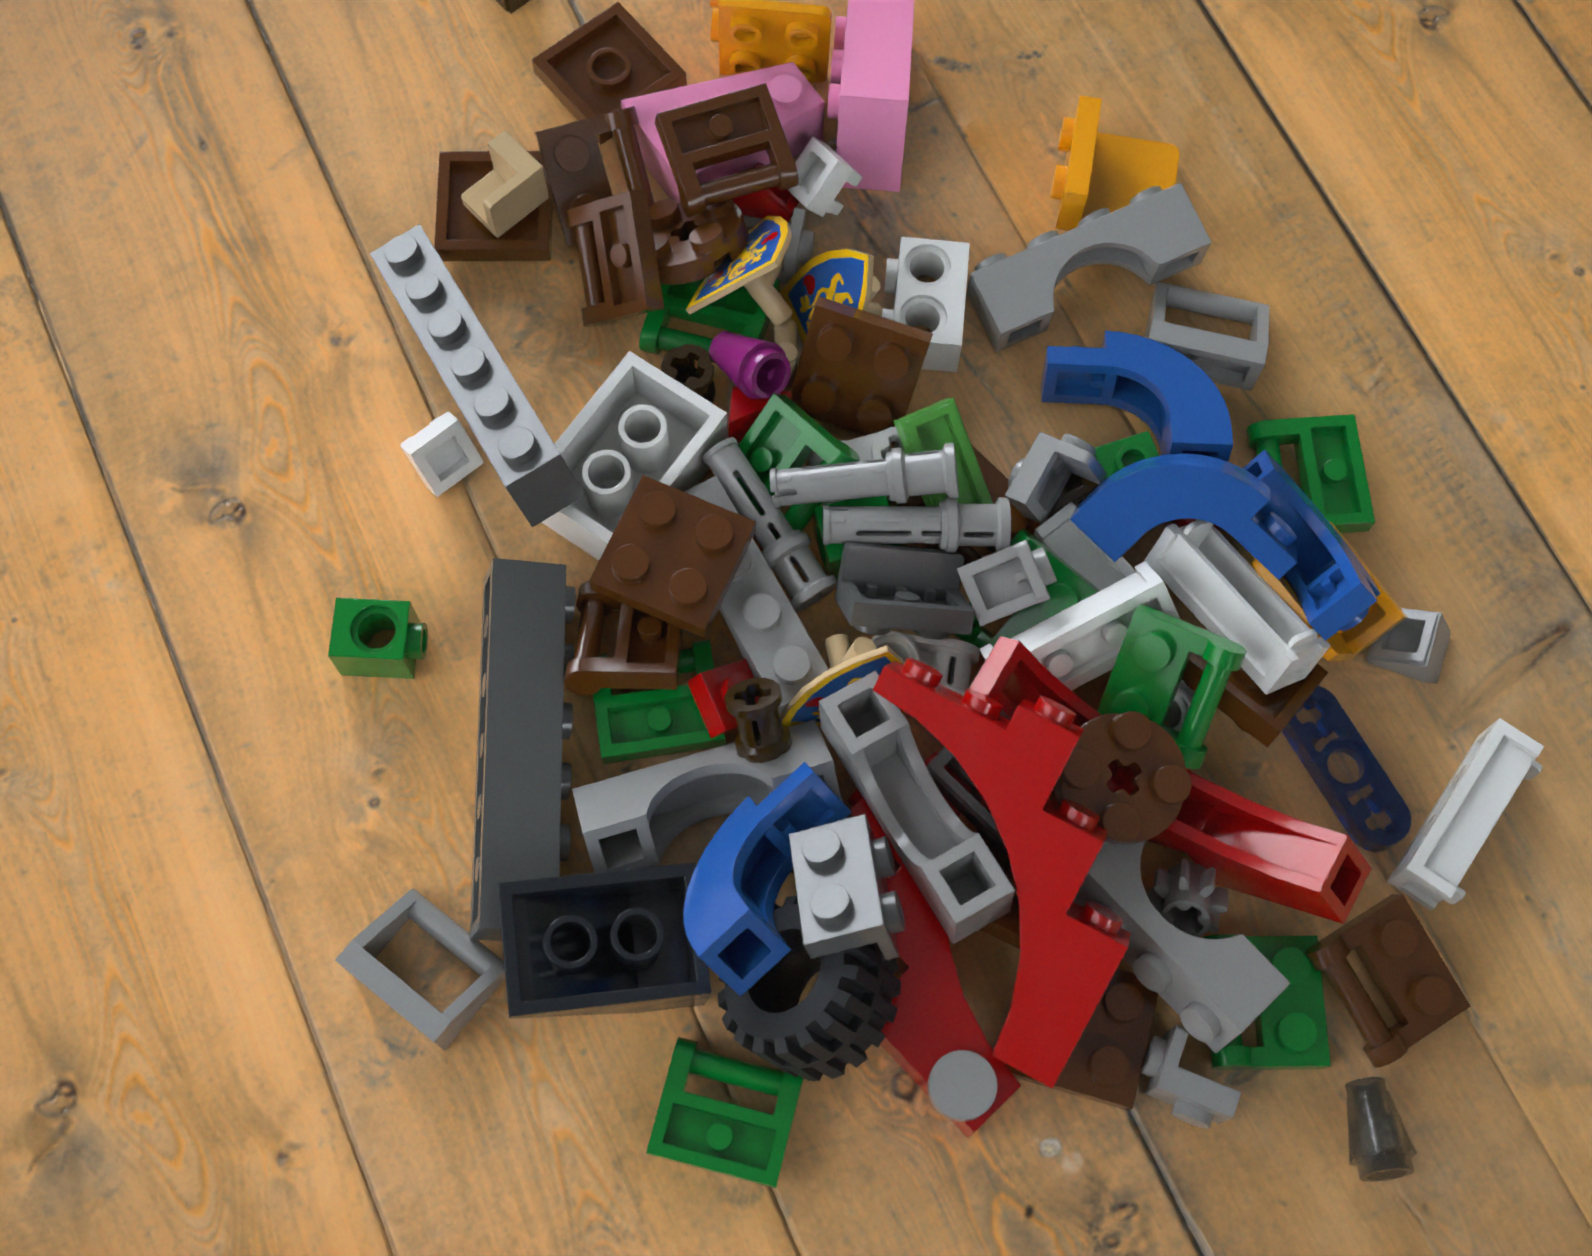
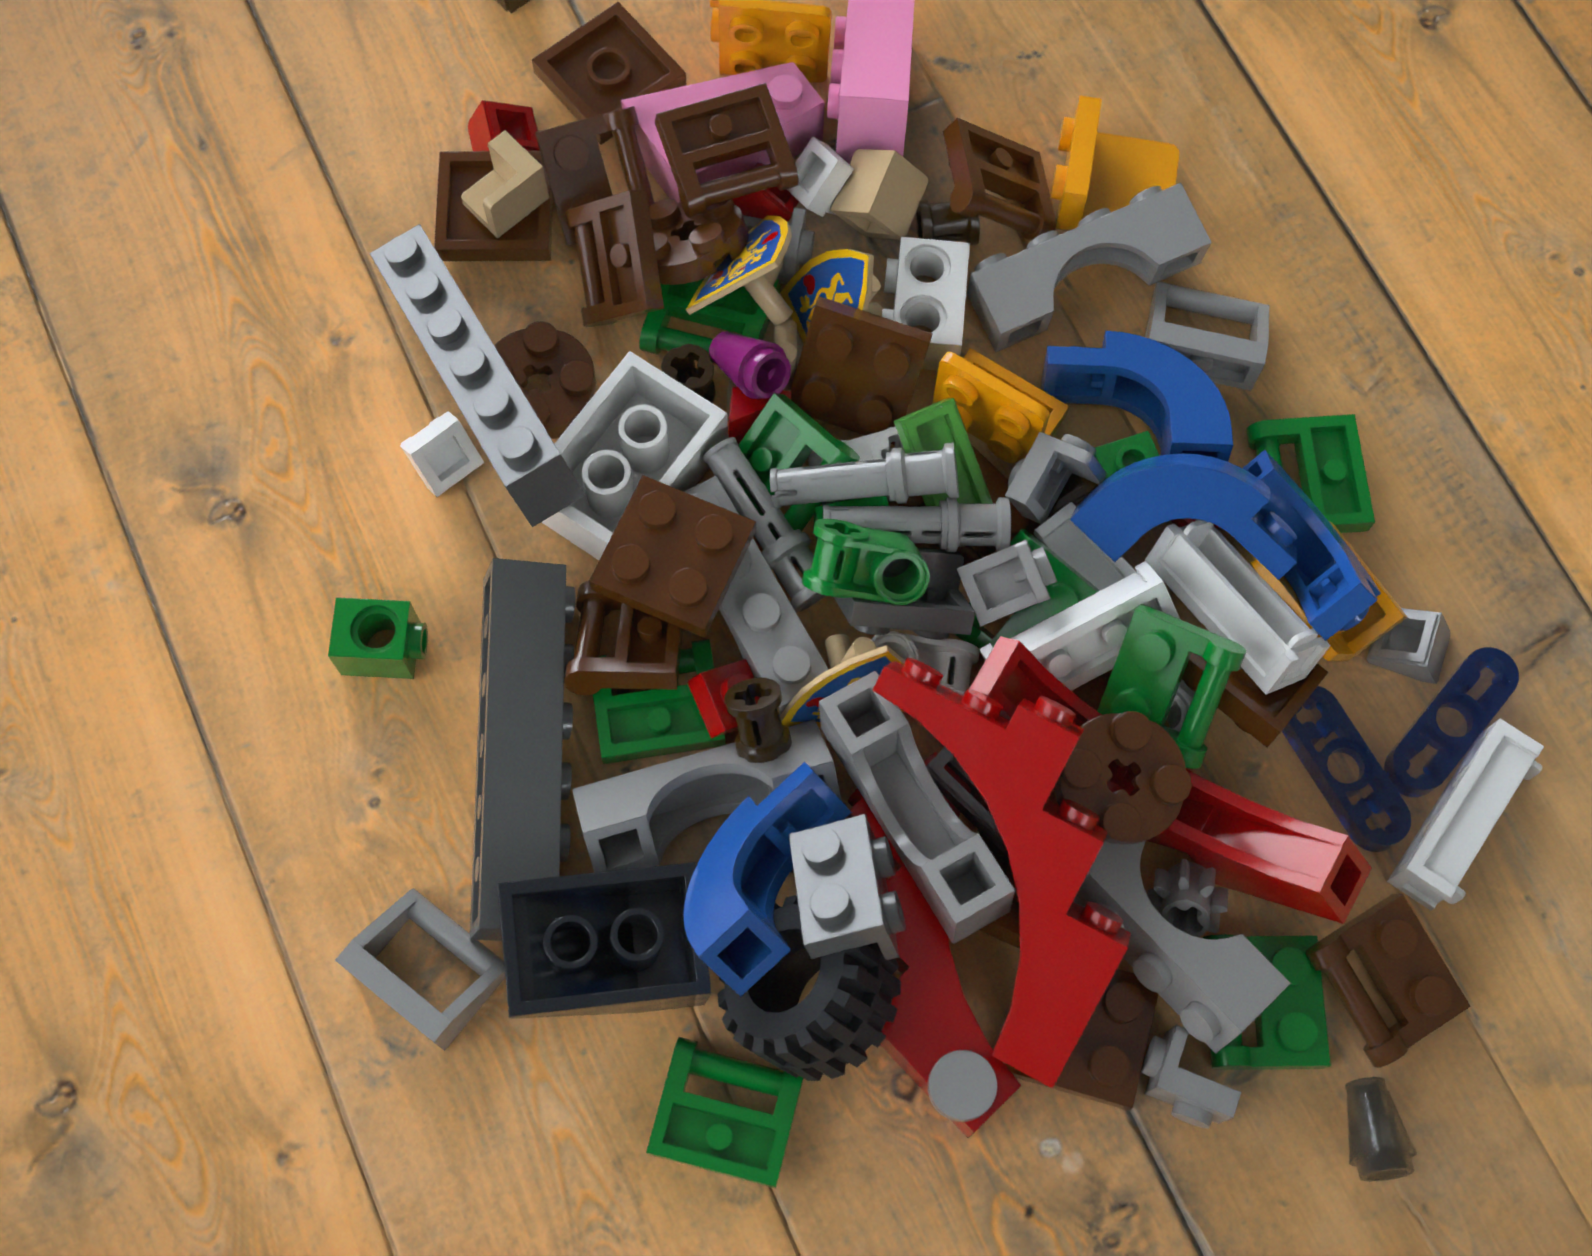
(495, 117): none -> red slope
(562, 357): none -> reddish brown plate
(852, 563): none -> green piece
(880, 194): none -> tan panel
(939, 222): none -> dark brown bush
(997, 404): none -> light orange bracket
(1001, 166): none -> reddish brown plate
(1476, 713): none -> clear blue beam

